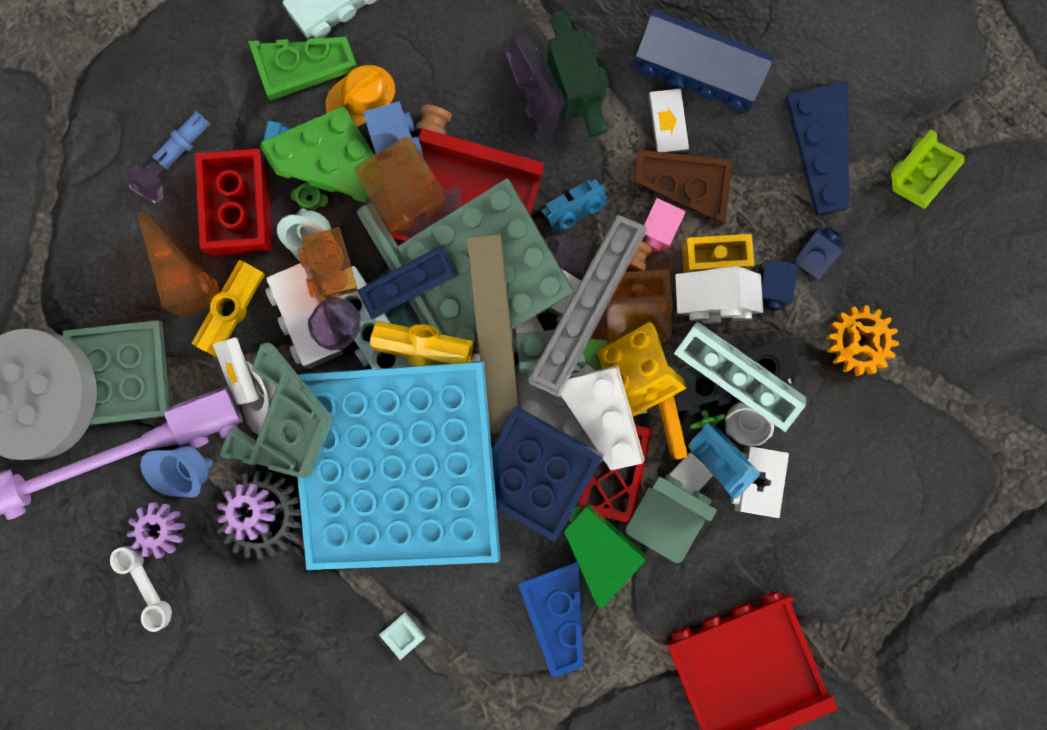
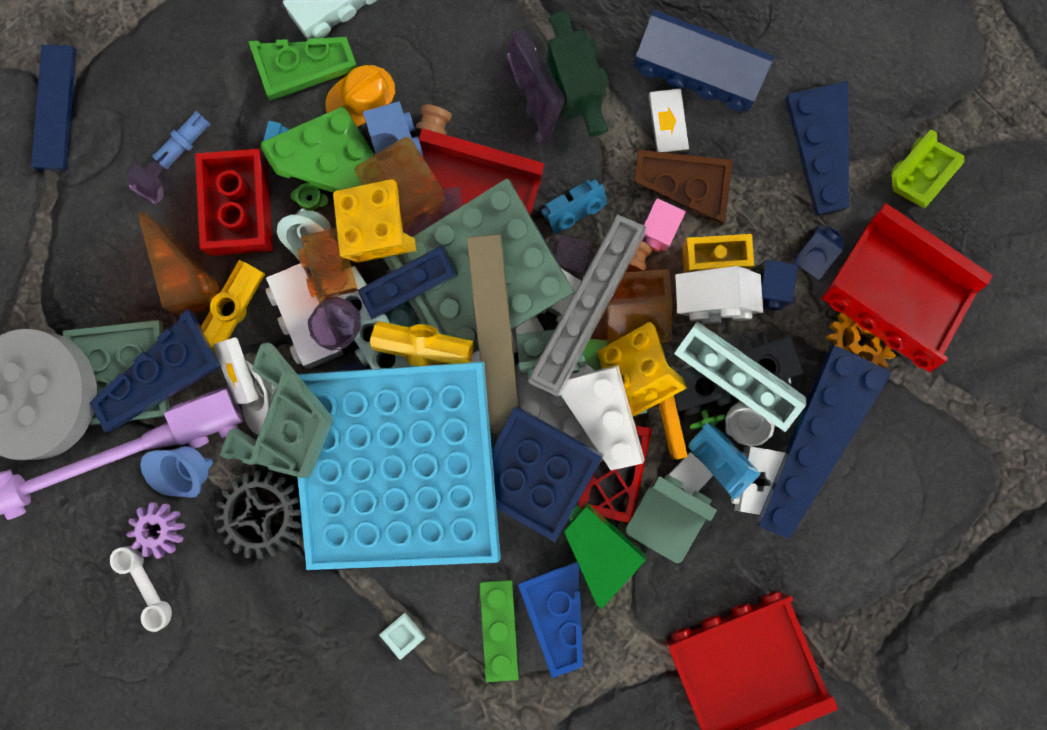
(53, 107): none -> dark blue tile
(166, 368): none -> dark blue wing
(233, 512): lavender gear -> none
(370, 222): none -> yellow bracket
(499, 630): none -> bright green plate
(829, 420): none -> dark blue wing
(906, 287): none -> red panel

